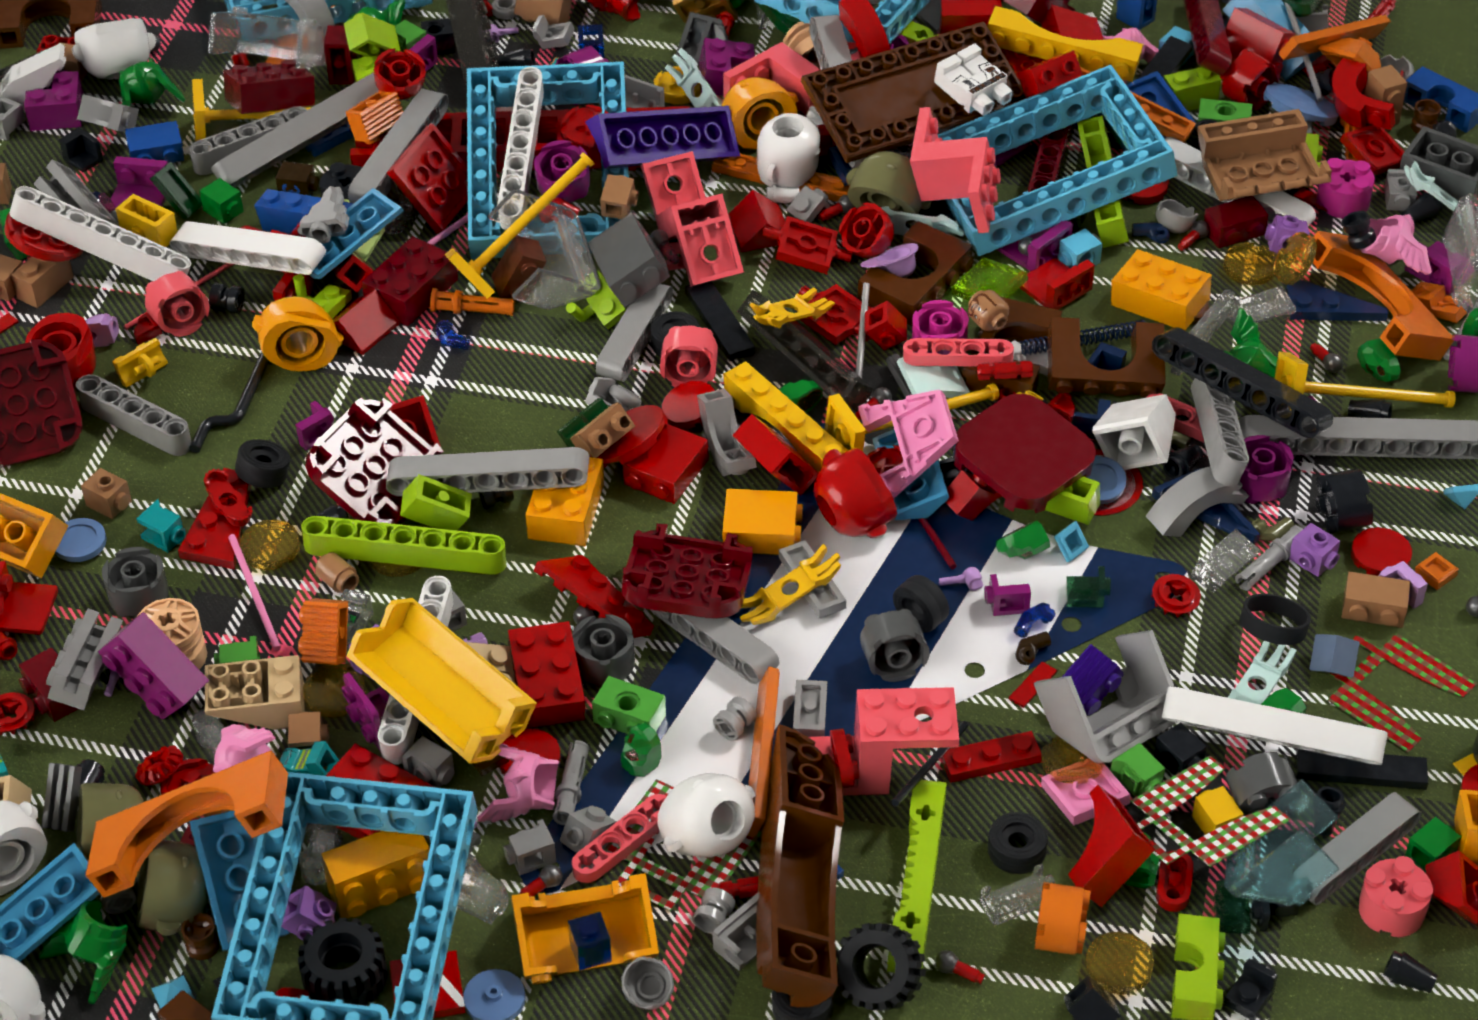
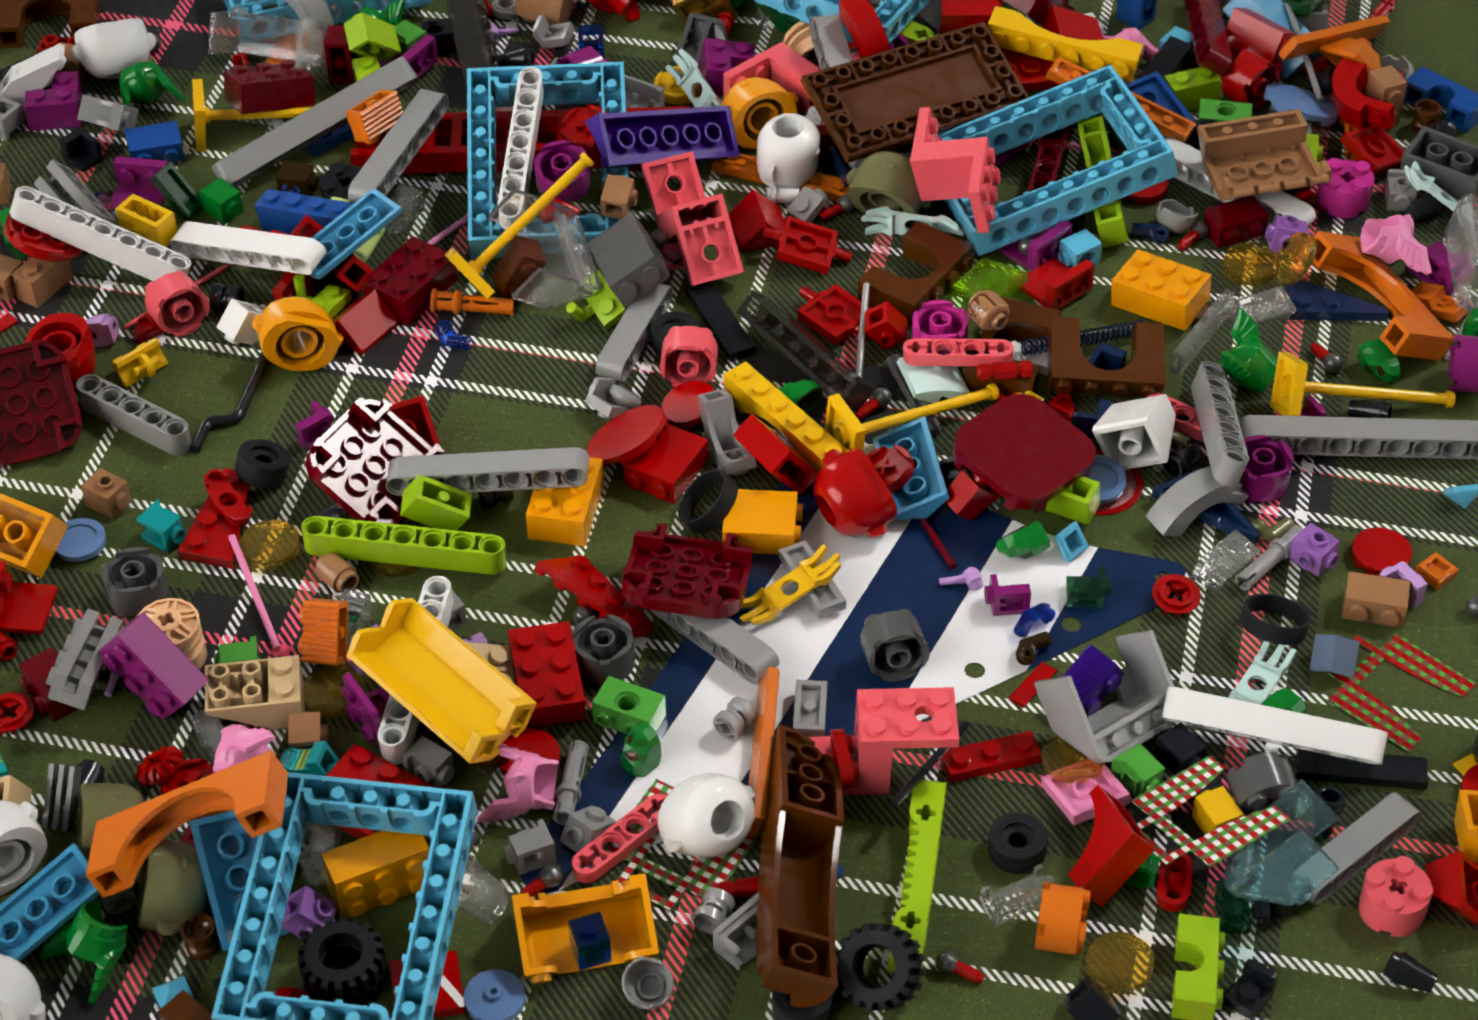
(210, 150): light grey beam -> none
(237, 322): none -> white slope
(326, 217): light grey rock -> none
(399, 73): red cylinder -> none
(432, 178): red plate -> none
(599, 429): medium nougat hips -> none
(718, 510): none -> black tyre
(779, 316): yellow piece -> none
(866, 231): red cylinder -> none
(897, 260): lavender piece -> none
(922, 431): bright pink wing -> none
(923, 600): black tyre -> none
(973, 80): white hips -> none
(1049, 73): red brick -> none
(1254, 382): black beam -> none
(1344, 500): black brick -> none
(1358, 228): black wheel -> none
(1432, 843): green brick -> none

